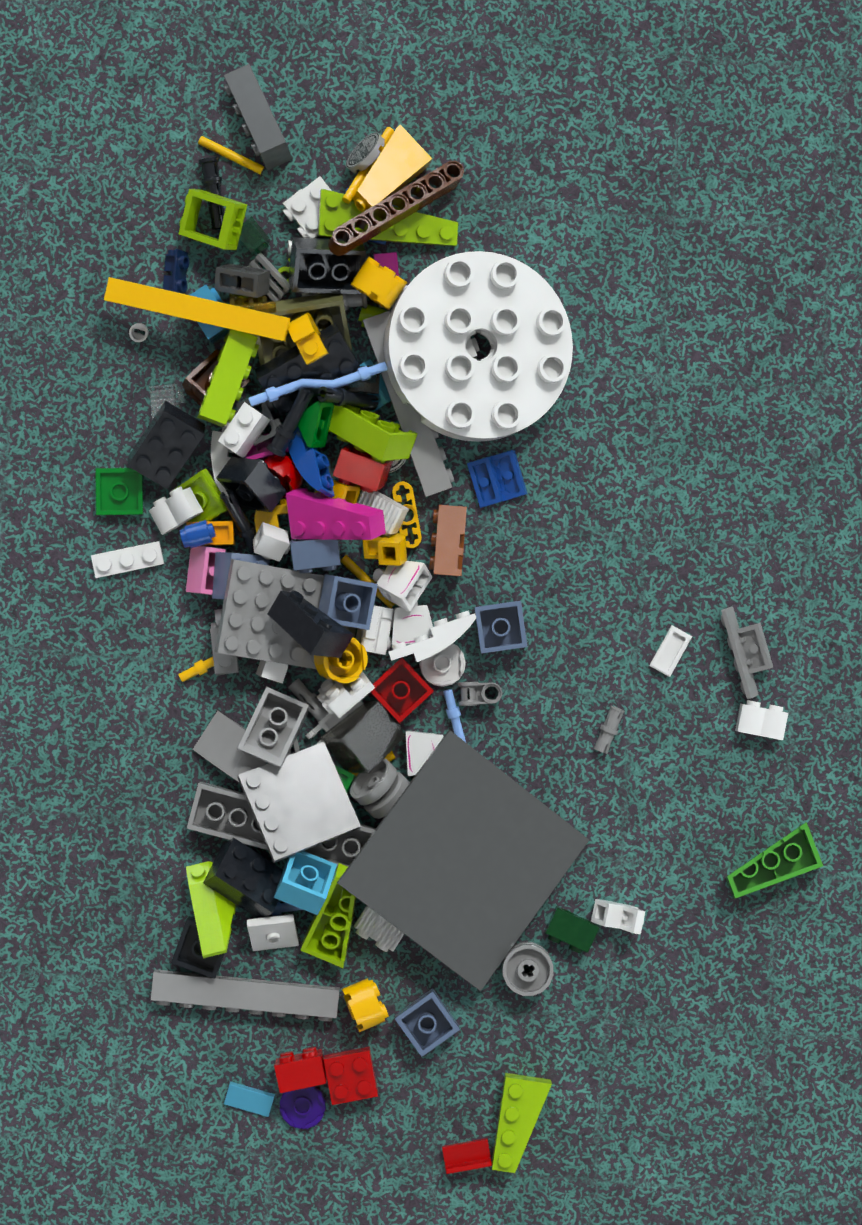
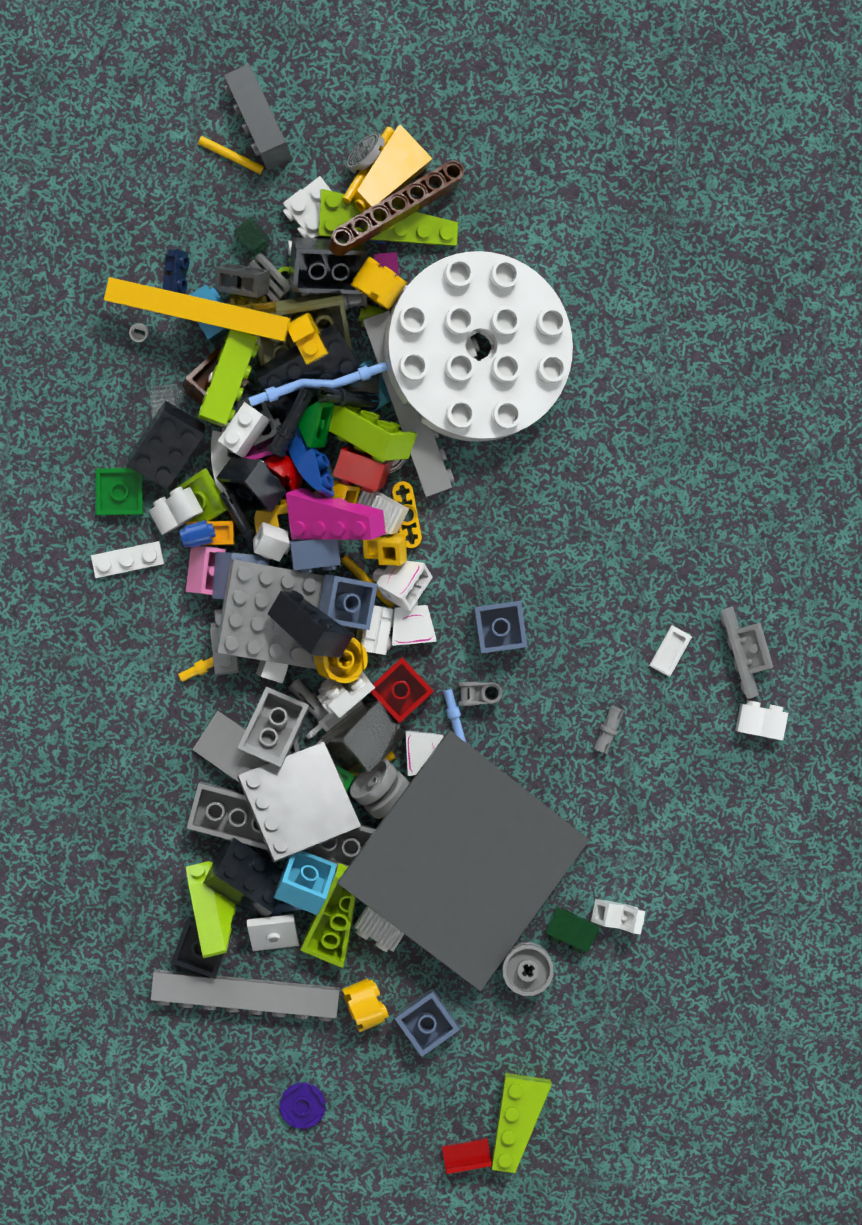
(212, 182): black pin -> none
(231, 223): lime window -> none
(249, 1099): medium azure slope -> none
(300, 1070): red brick -> none
(350, 1075): red brick -> none
(443, 634): white slope -> none
(444, 667): white tile -> none
(448, 540): wedge -> none
(497, 478): blue slope -> none
(781, 861): bright green wedge -> none

